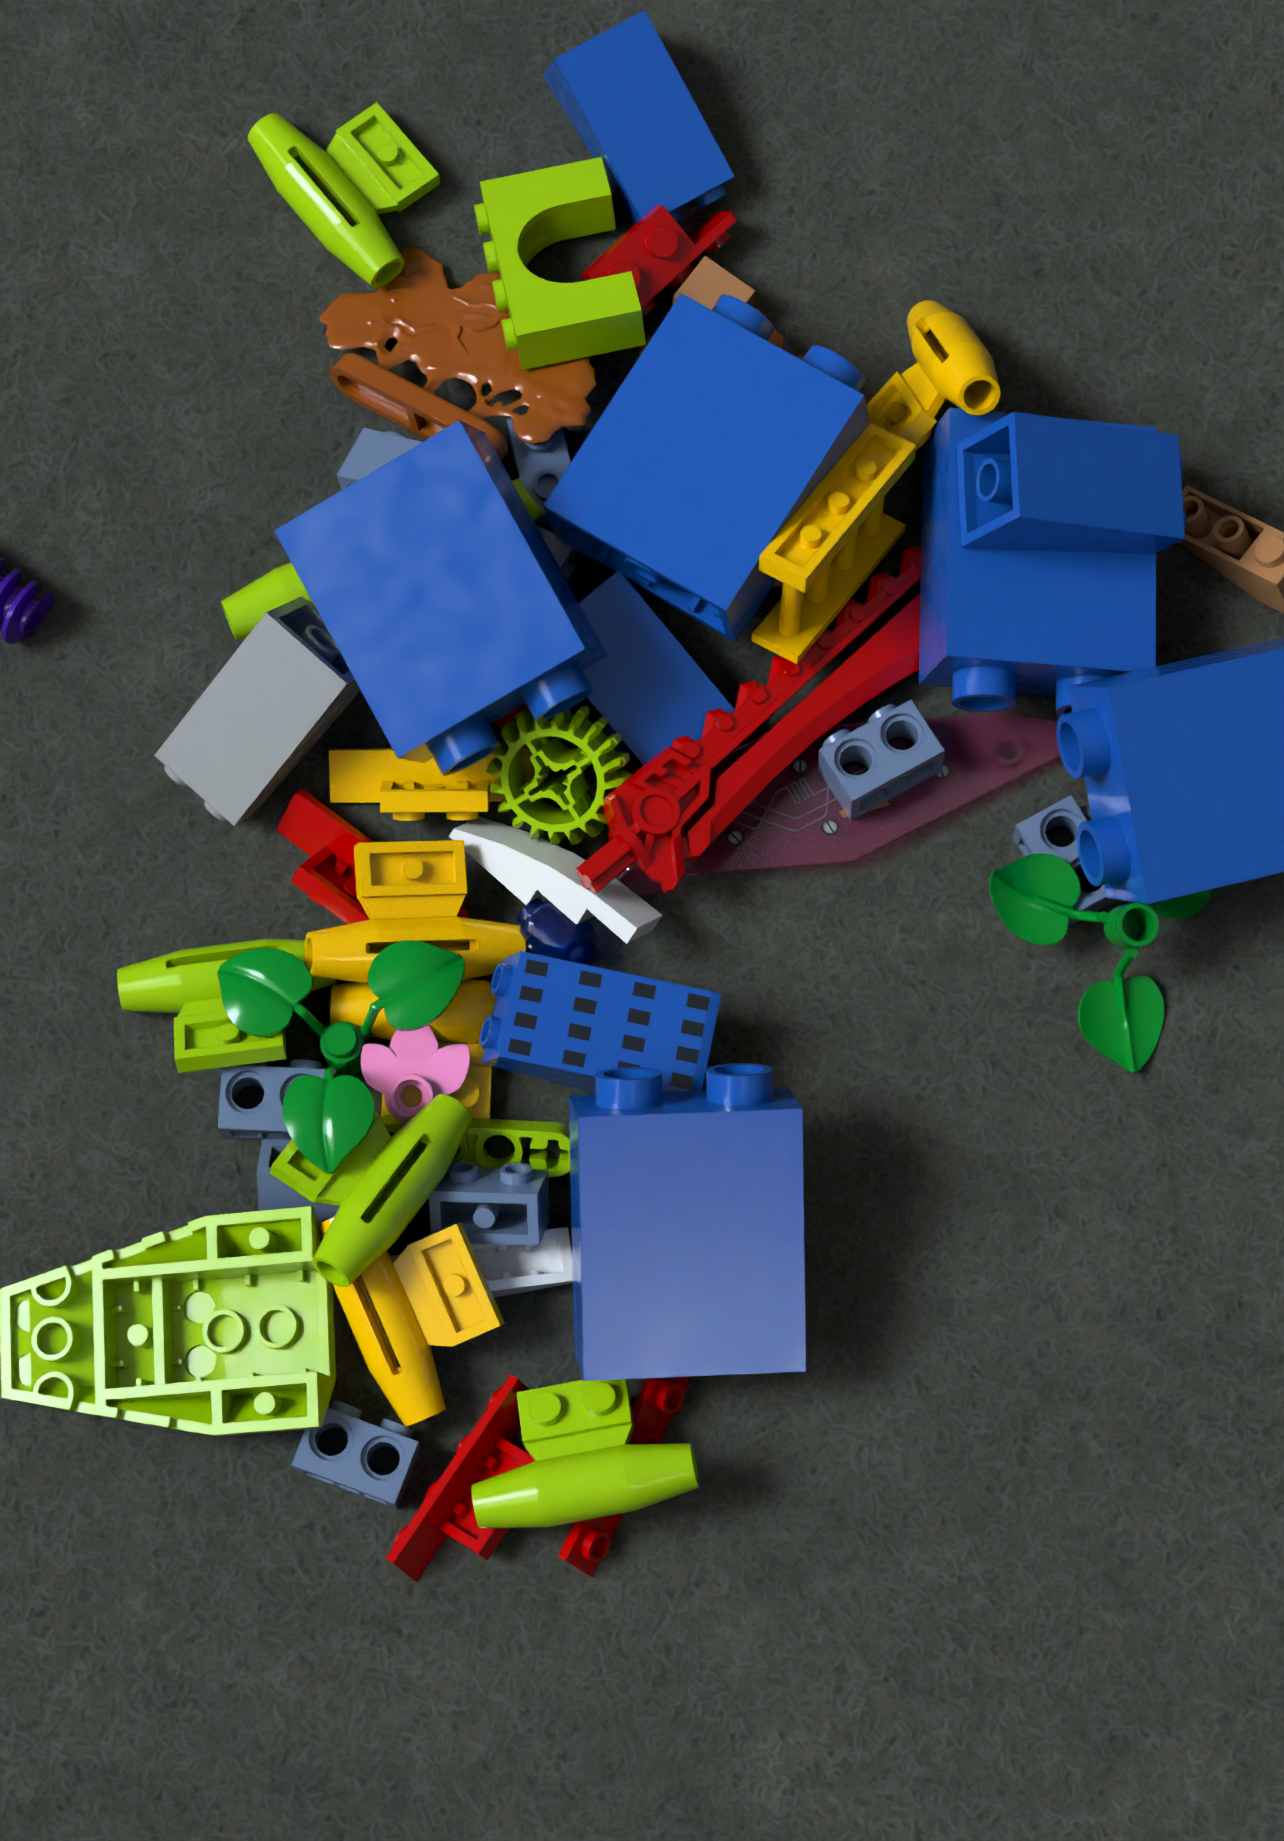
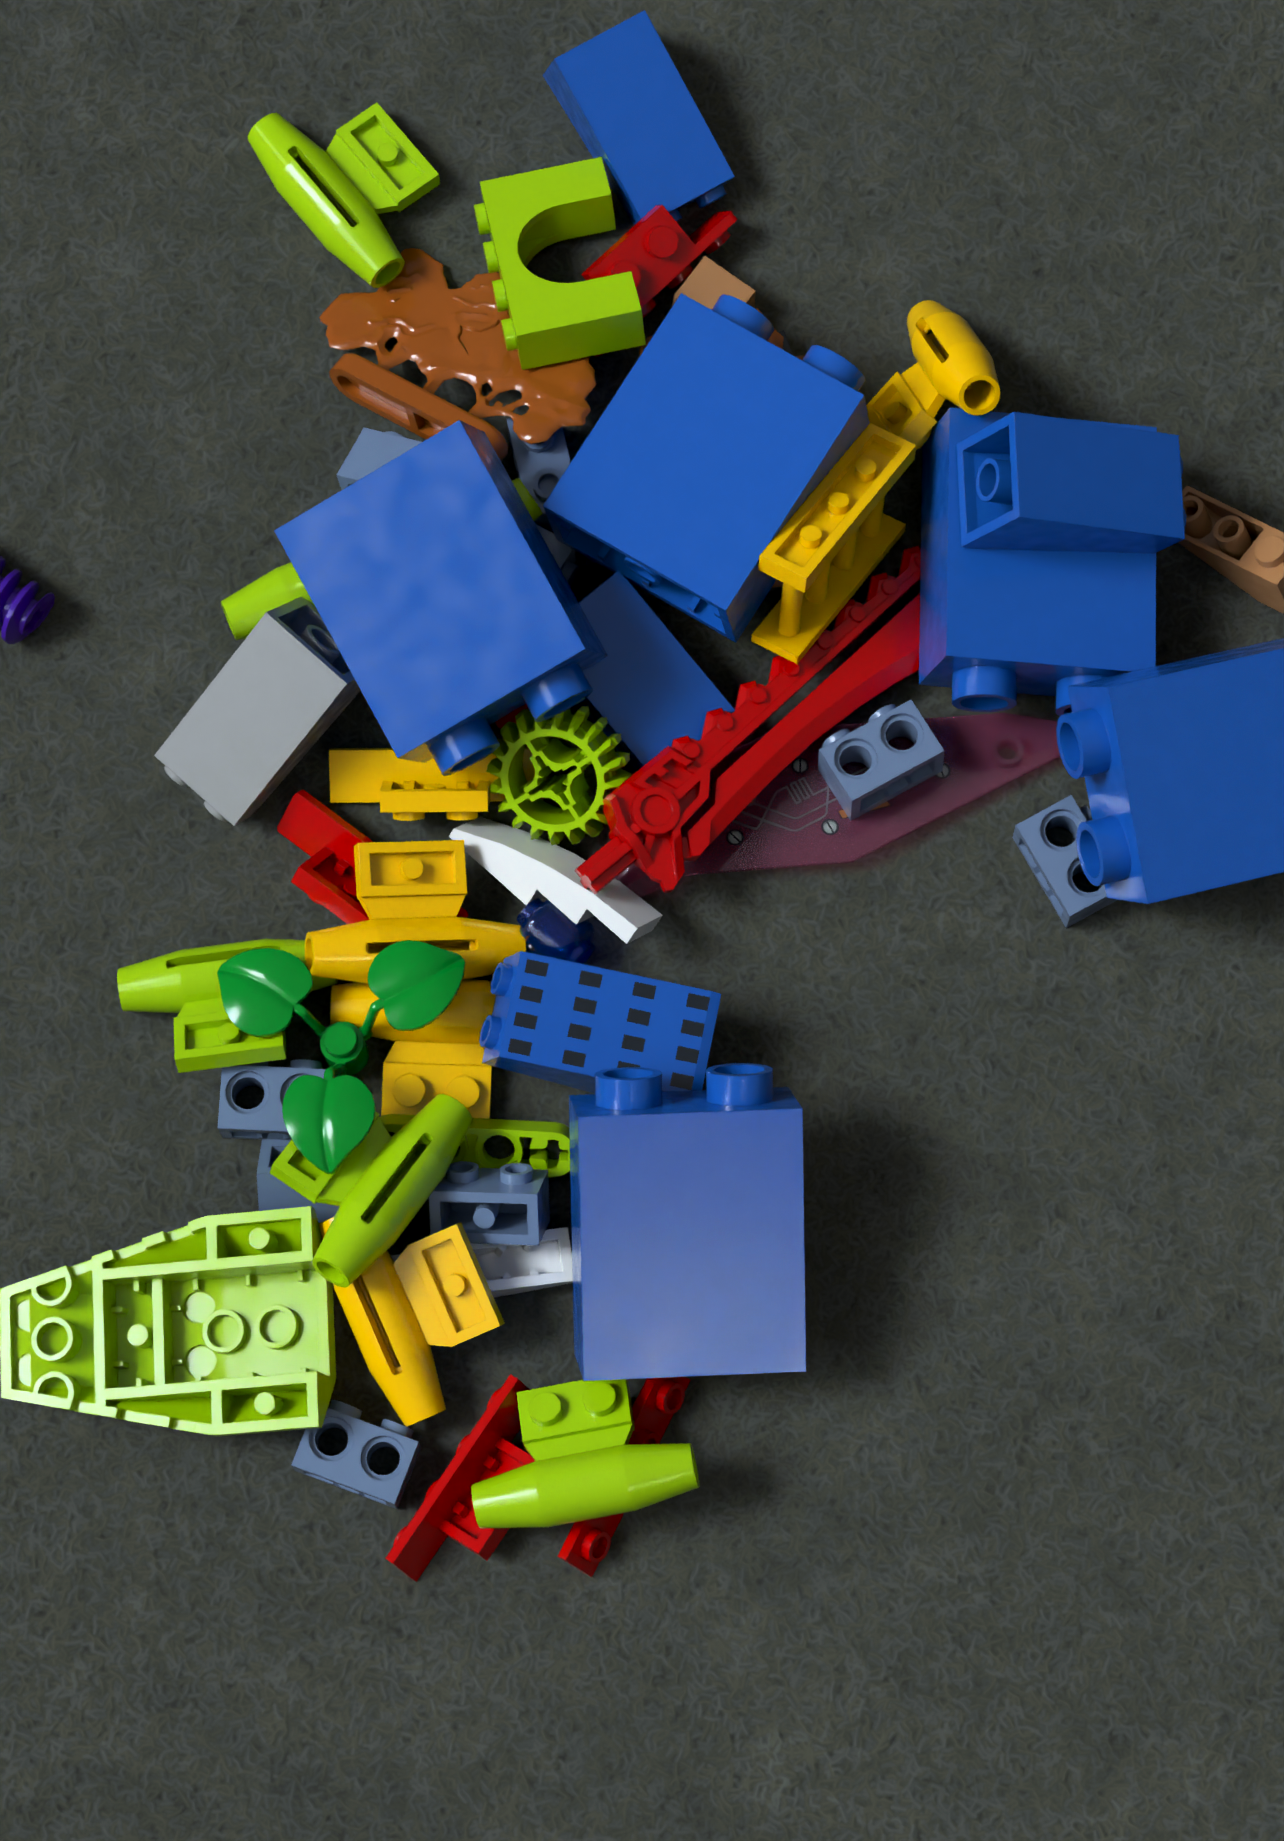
(417, 1062): bright pink plate -> none
(1114, 1017): green plant -> none

